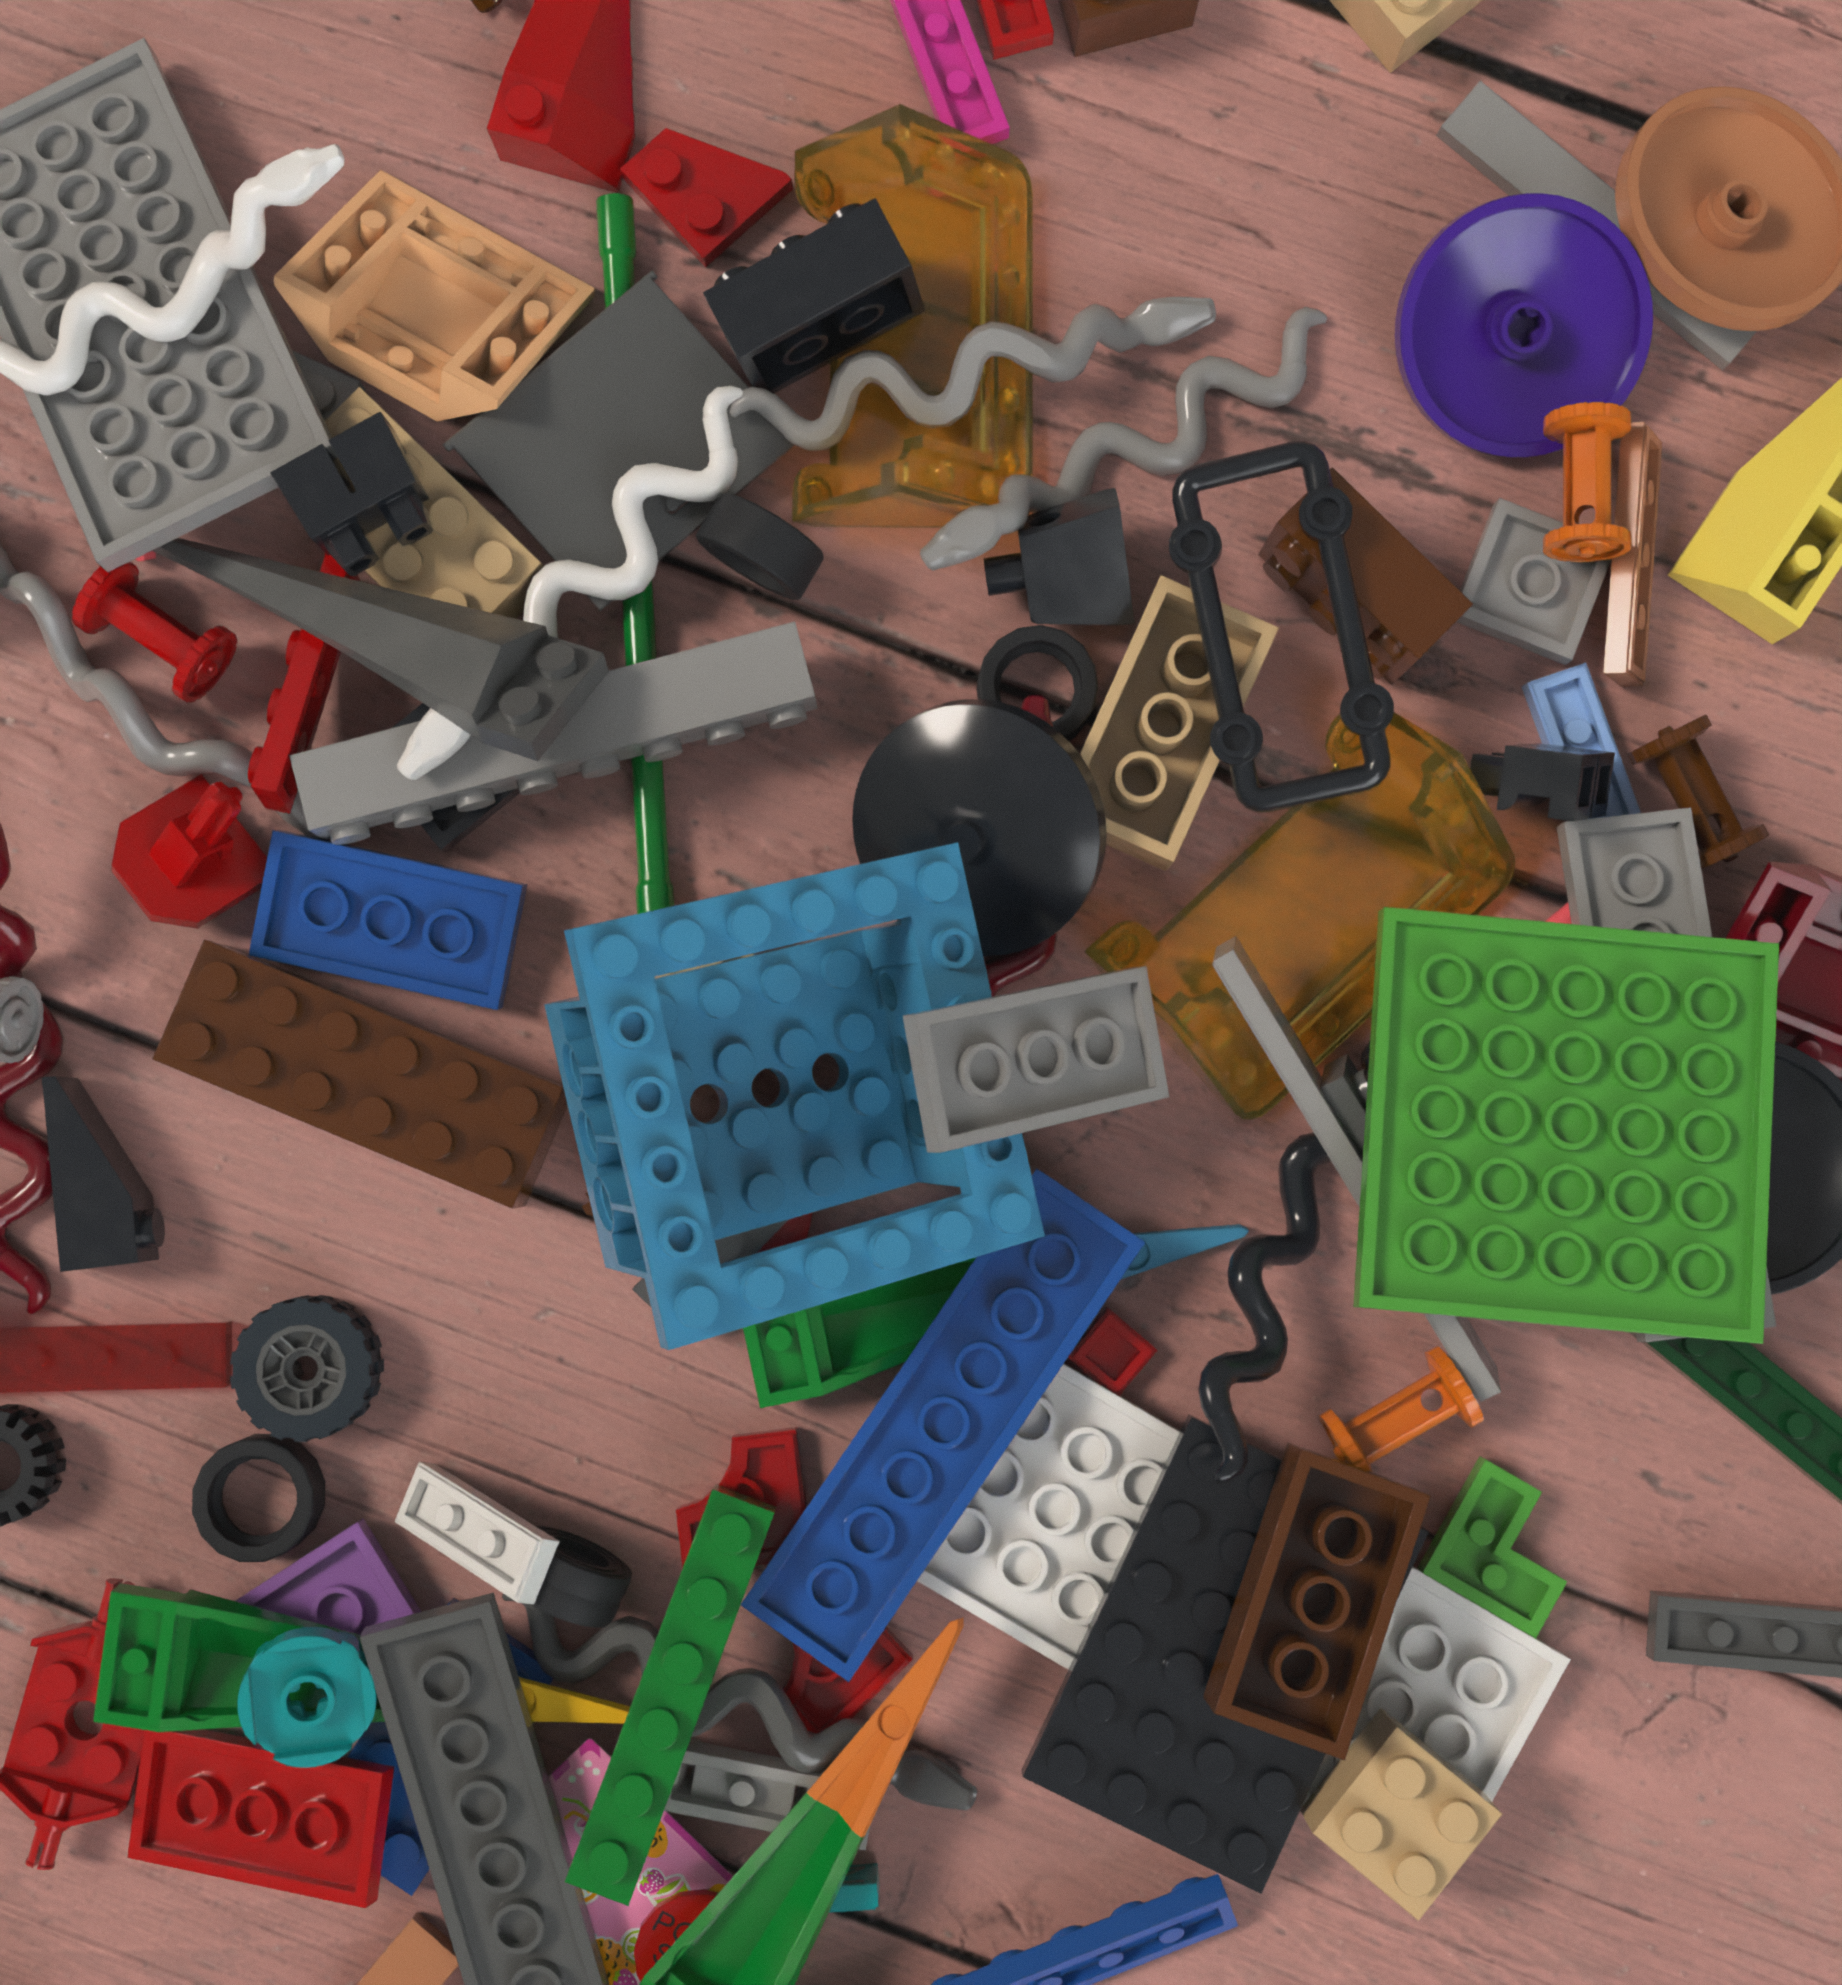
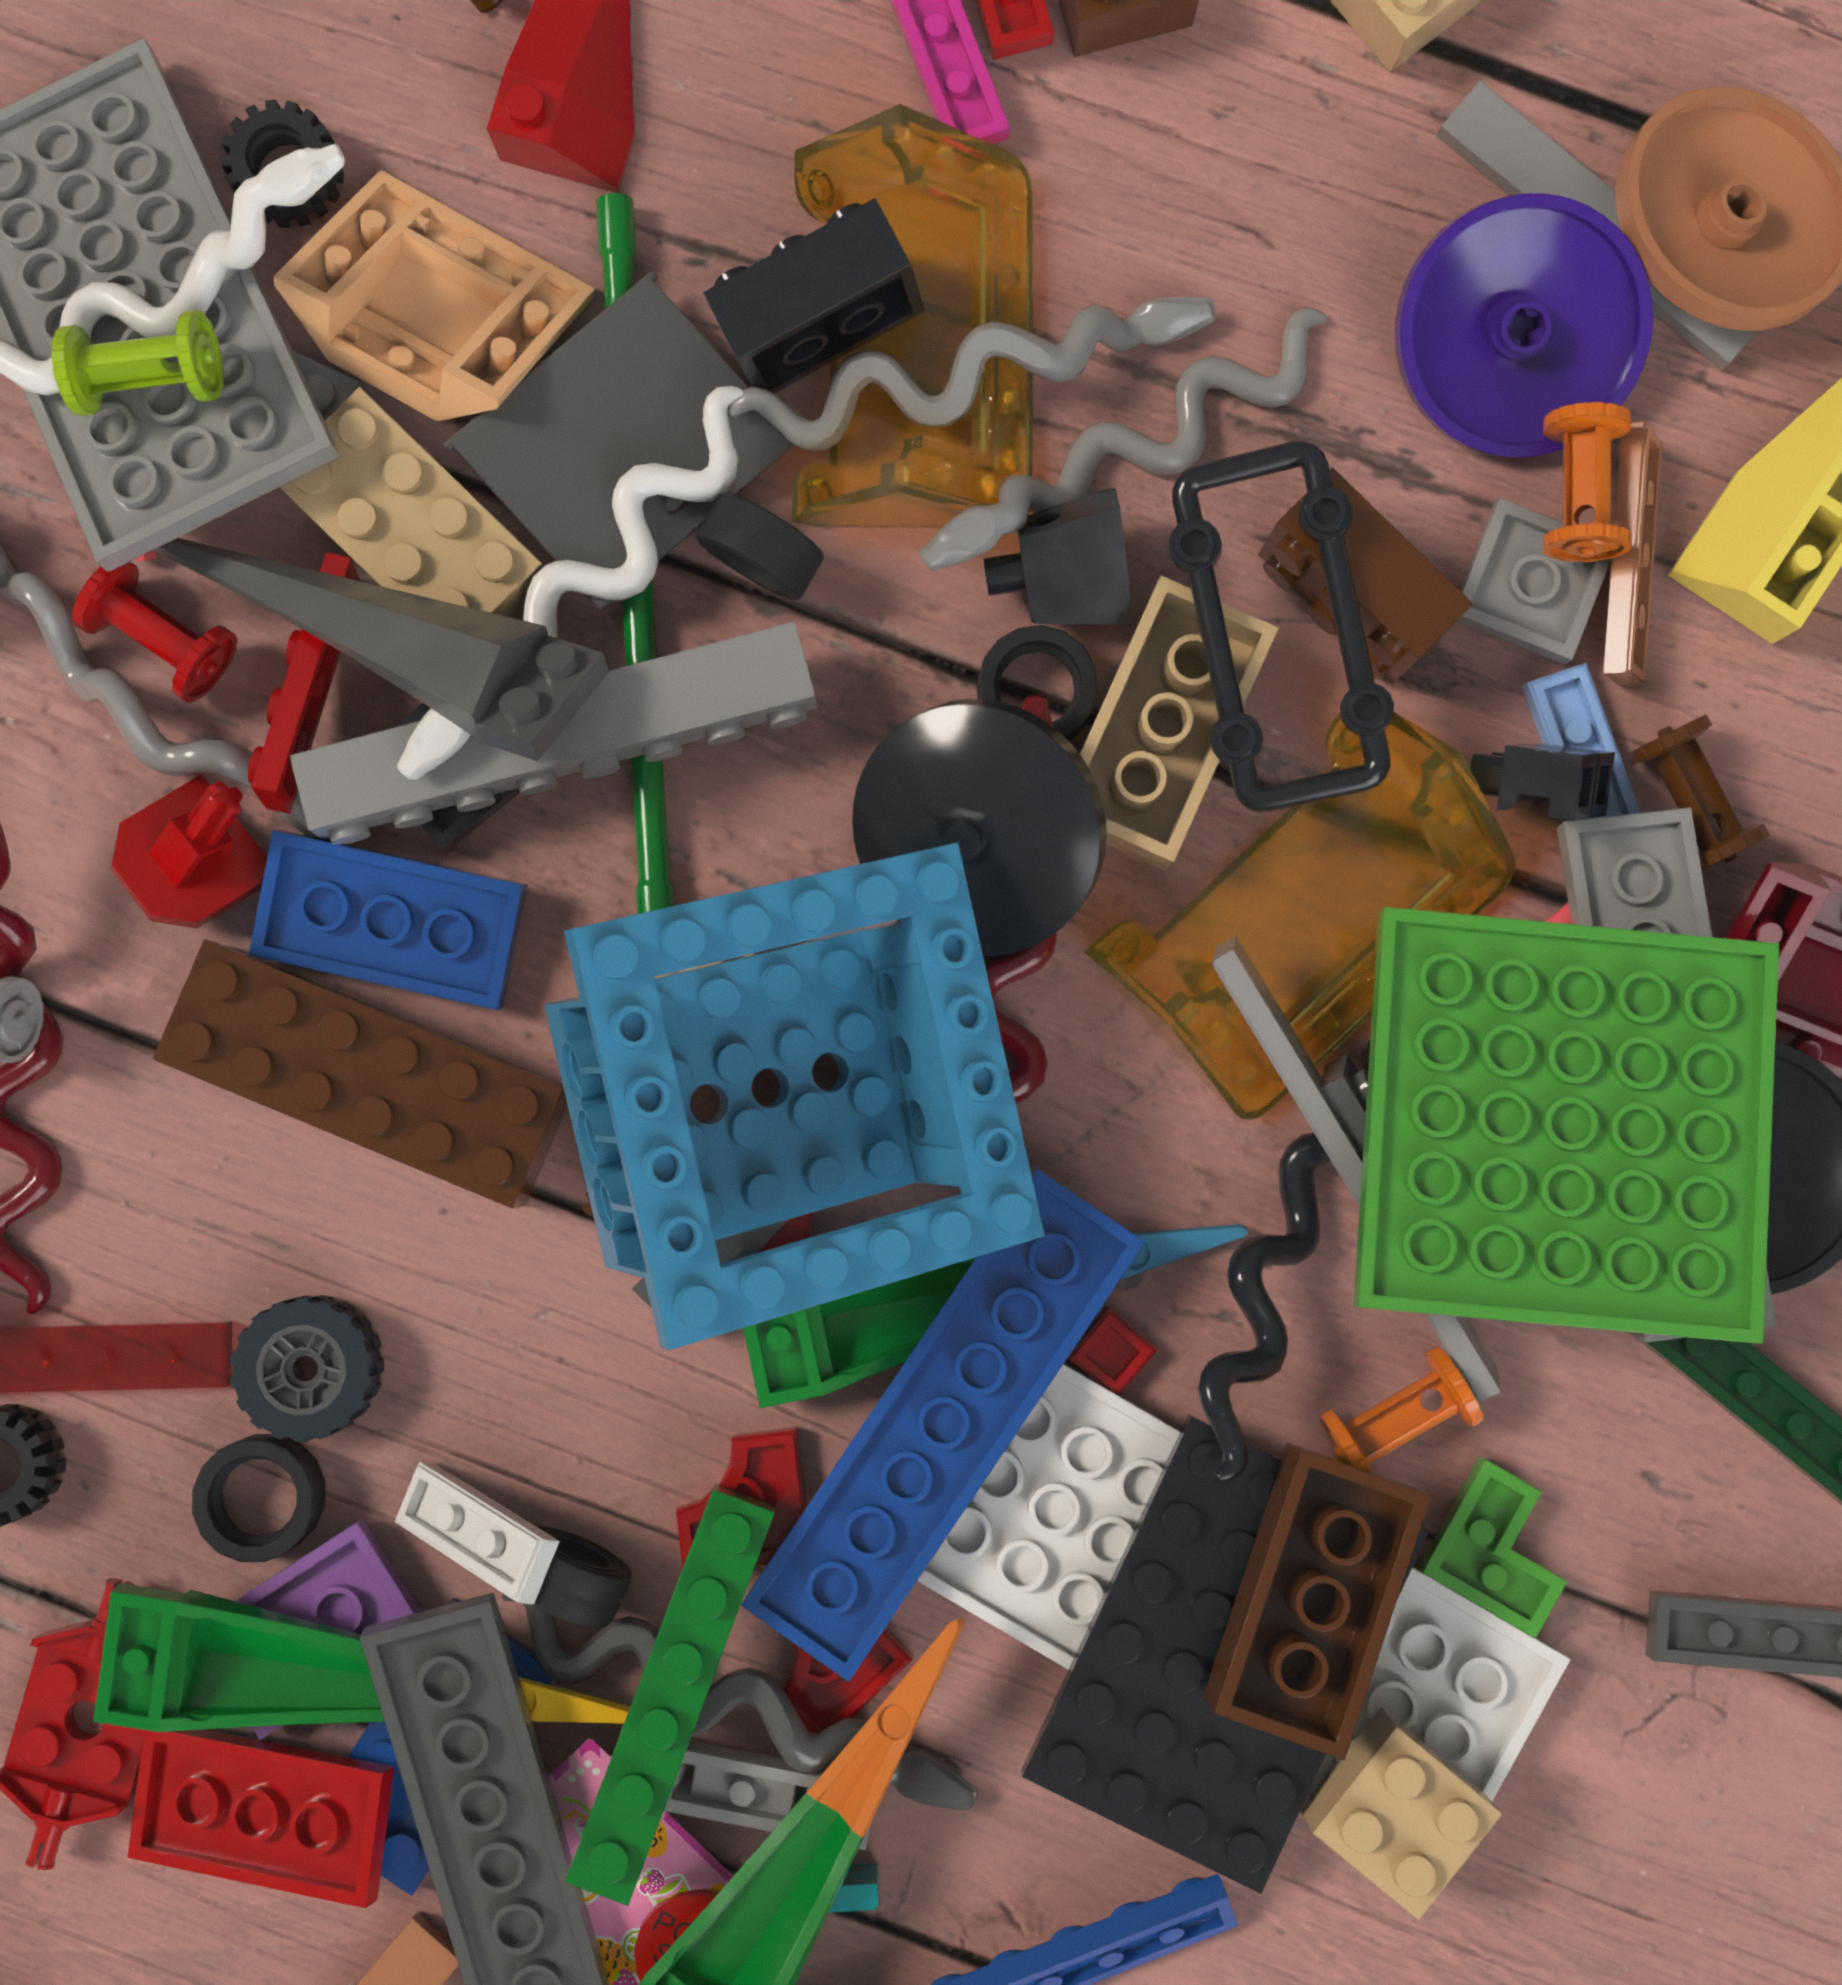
(90, 369): none -> lime hose
(98, 1195): black slope -> none
(266, 132): none -> black tyre
(283, 1726): teal plate -> none
(384, 493): black hips -> none
(703, 190): red wing -> none
(1035, 1058): light grey plate -> none

